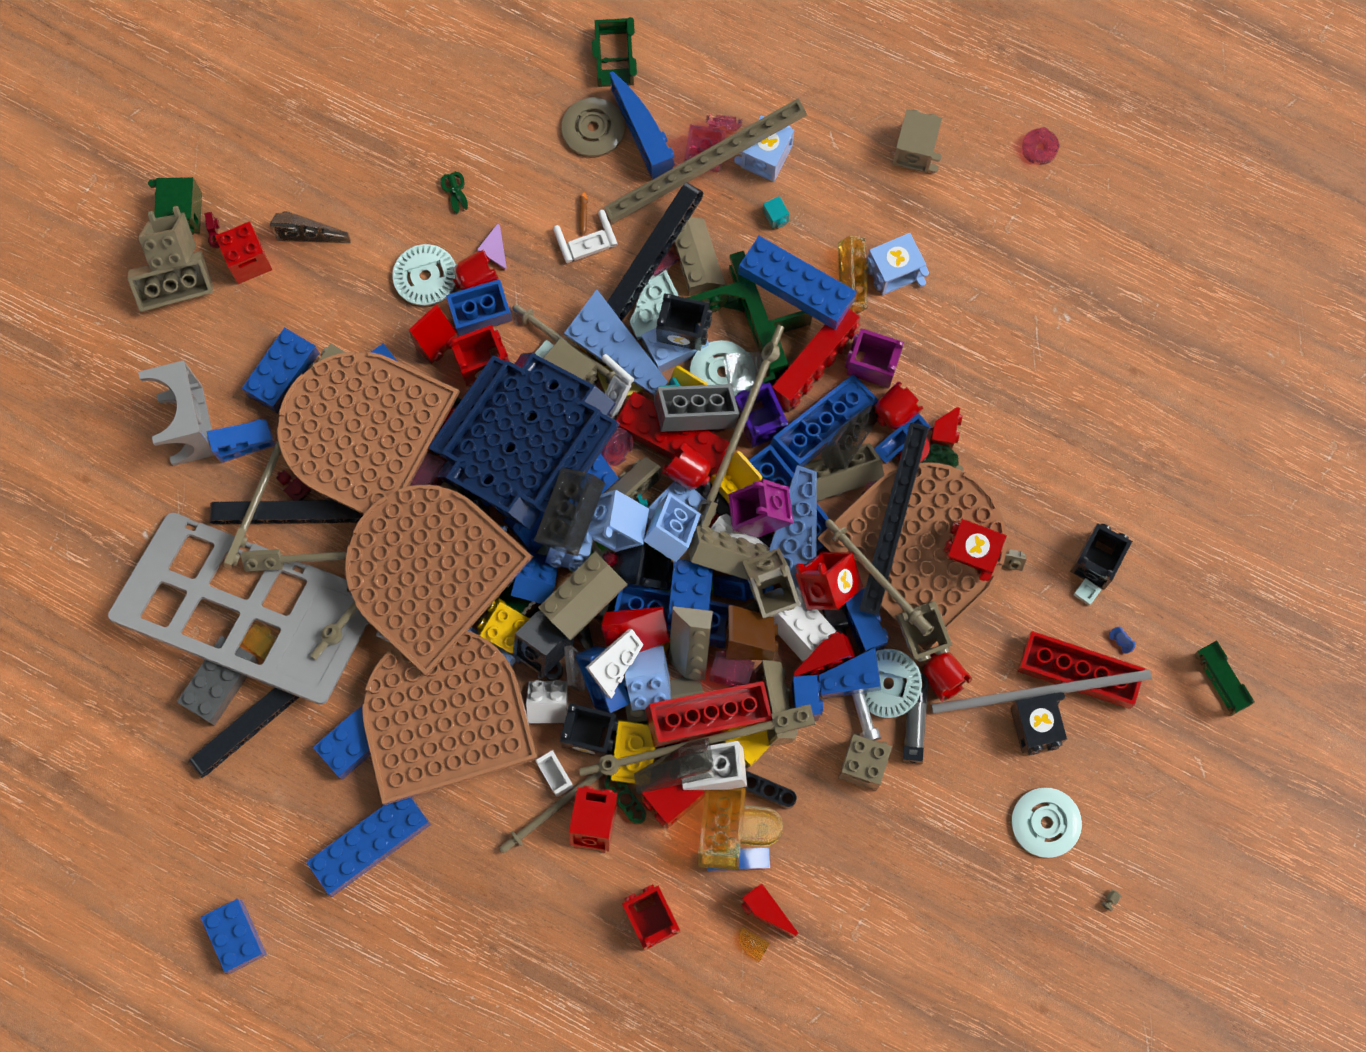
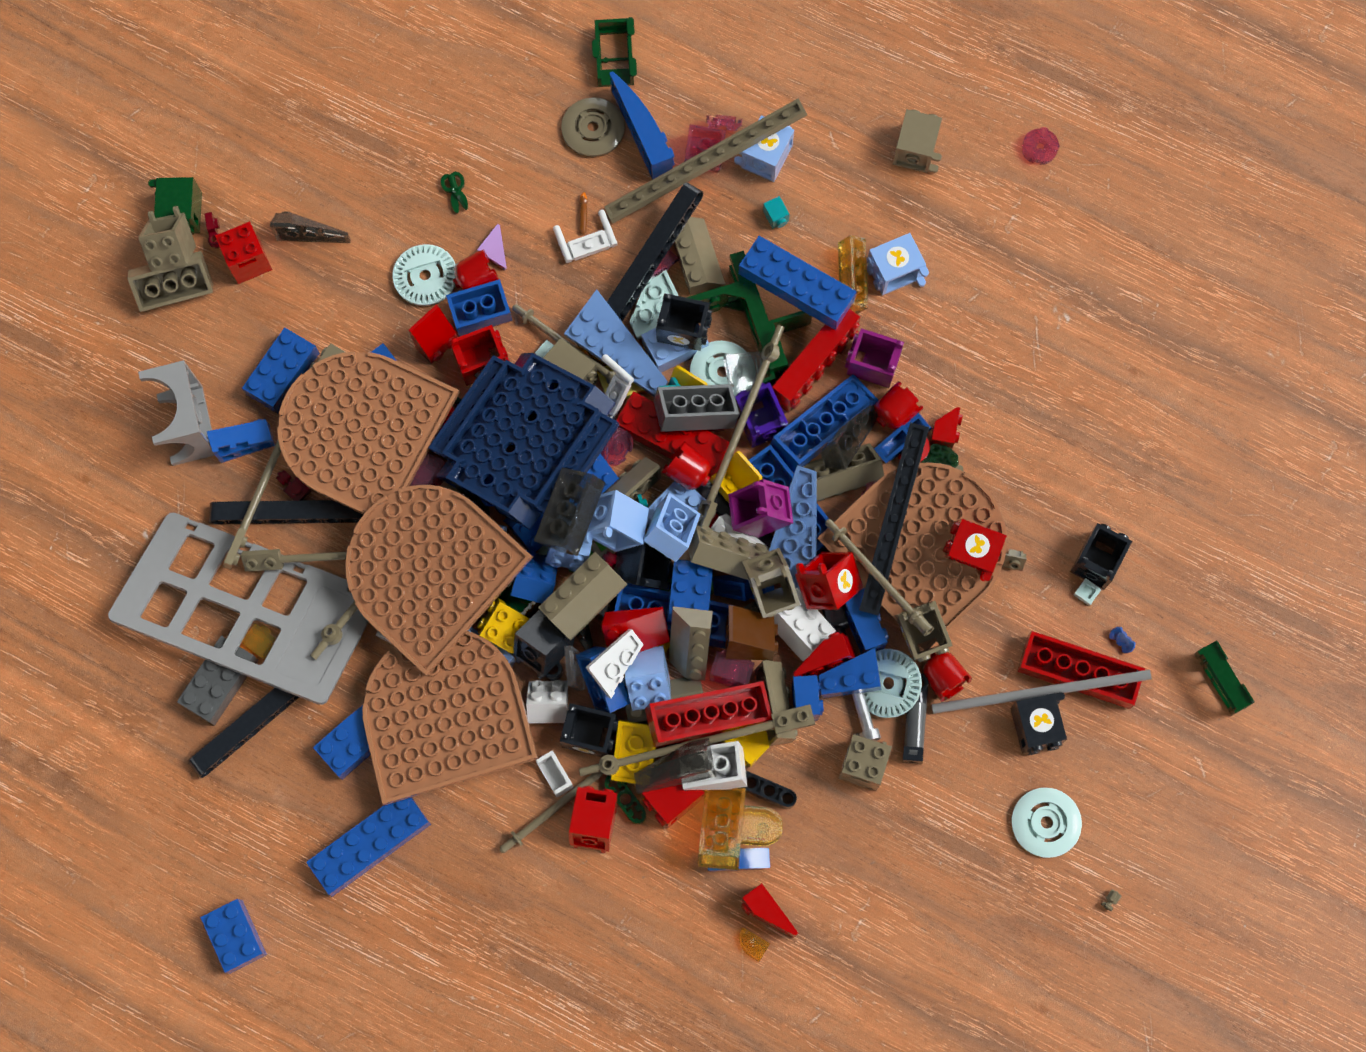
(653, 923): red container -> none

